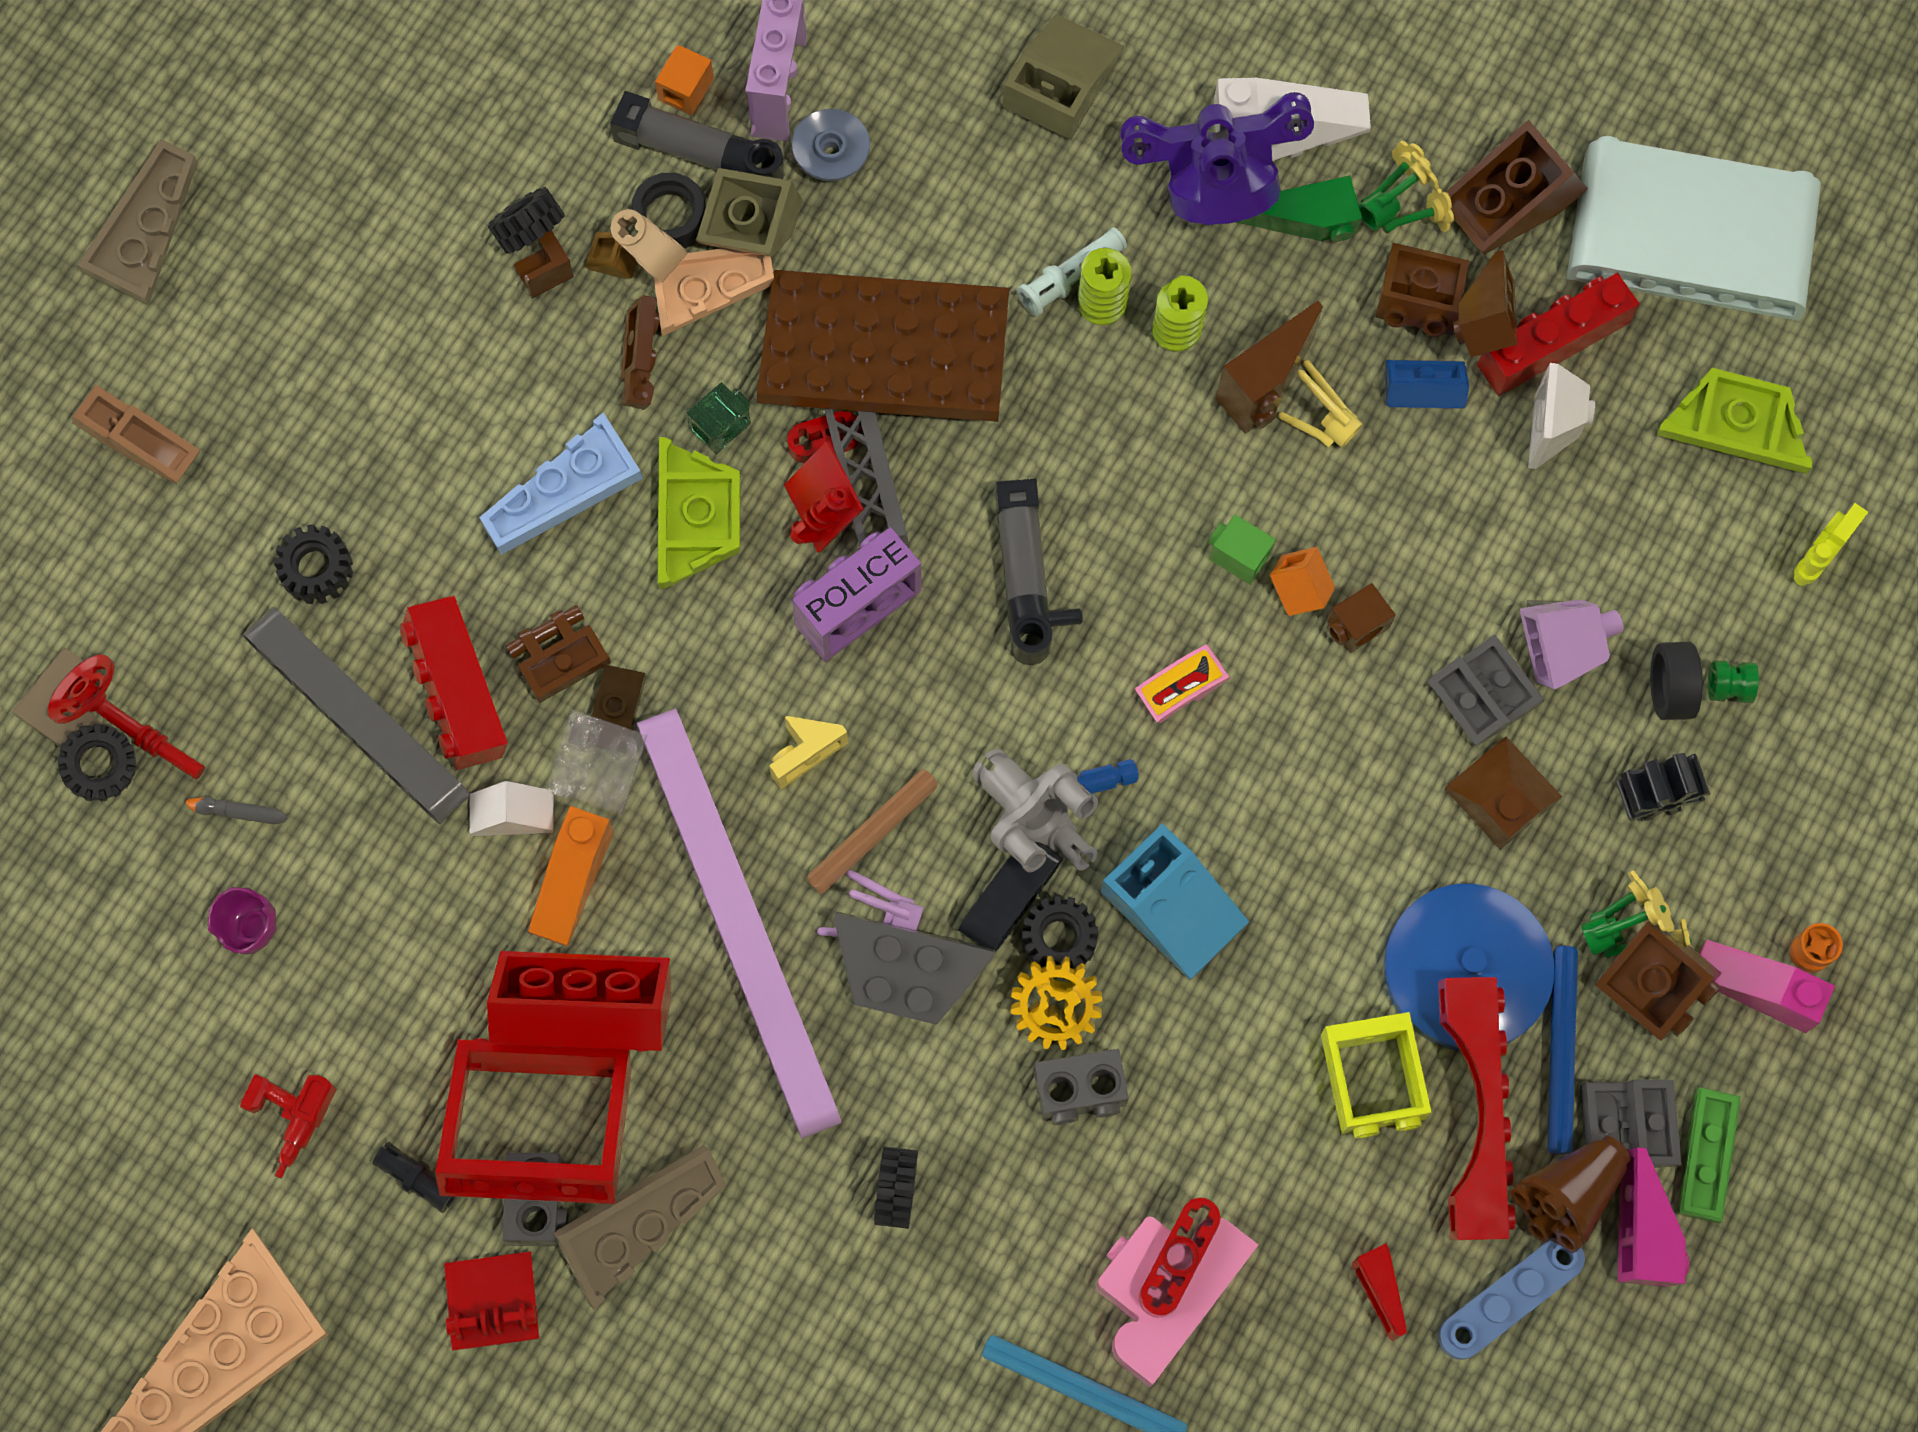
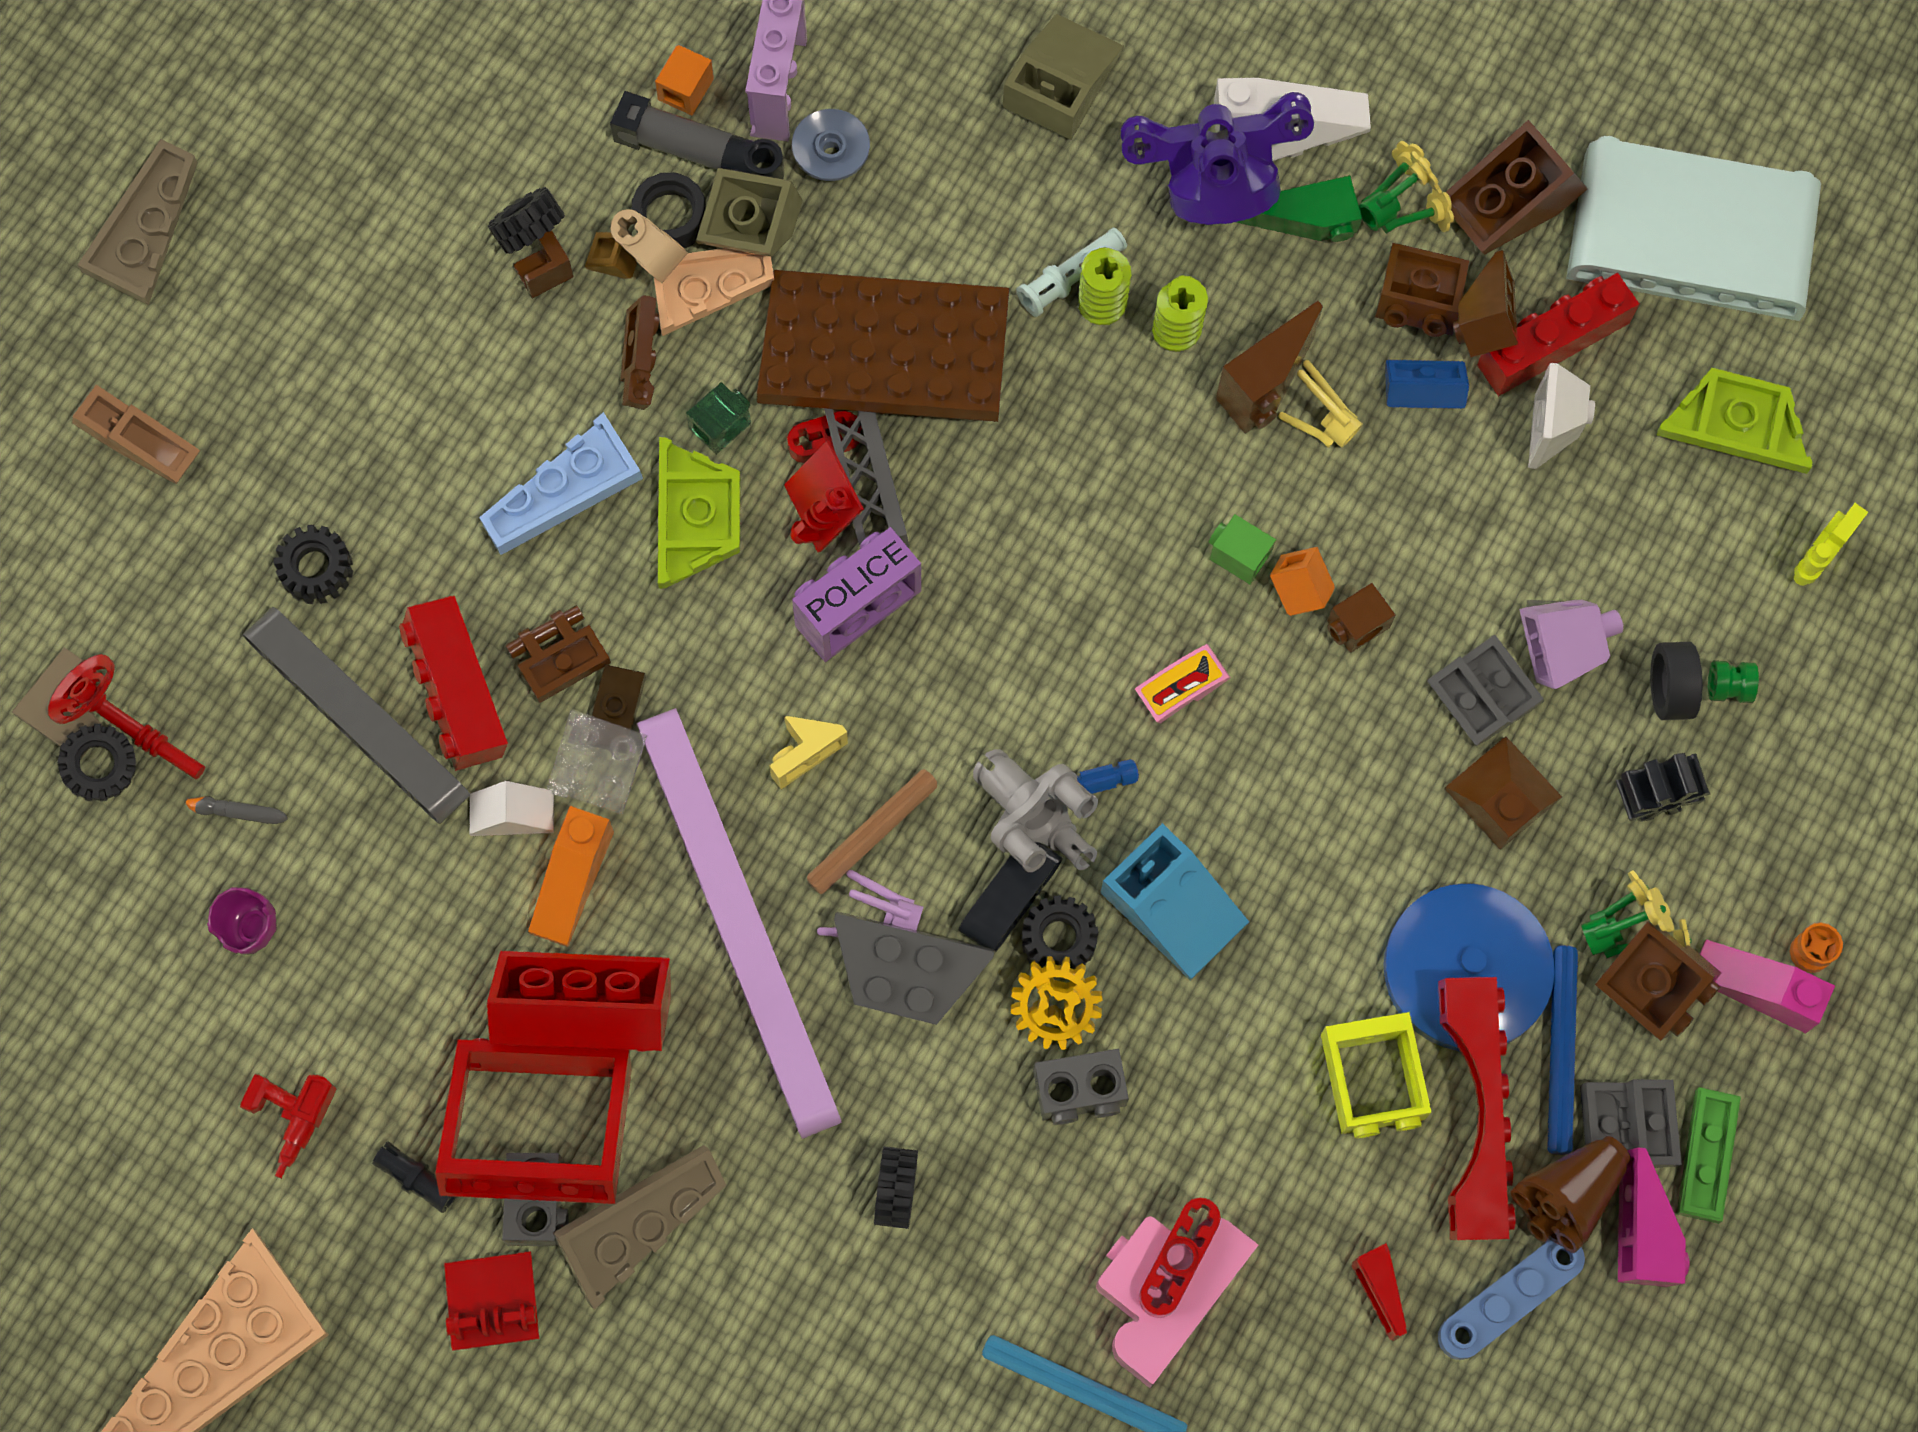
(1025, 573): piece -> none

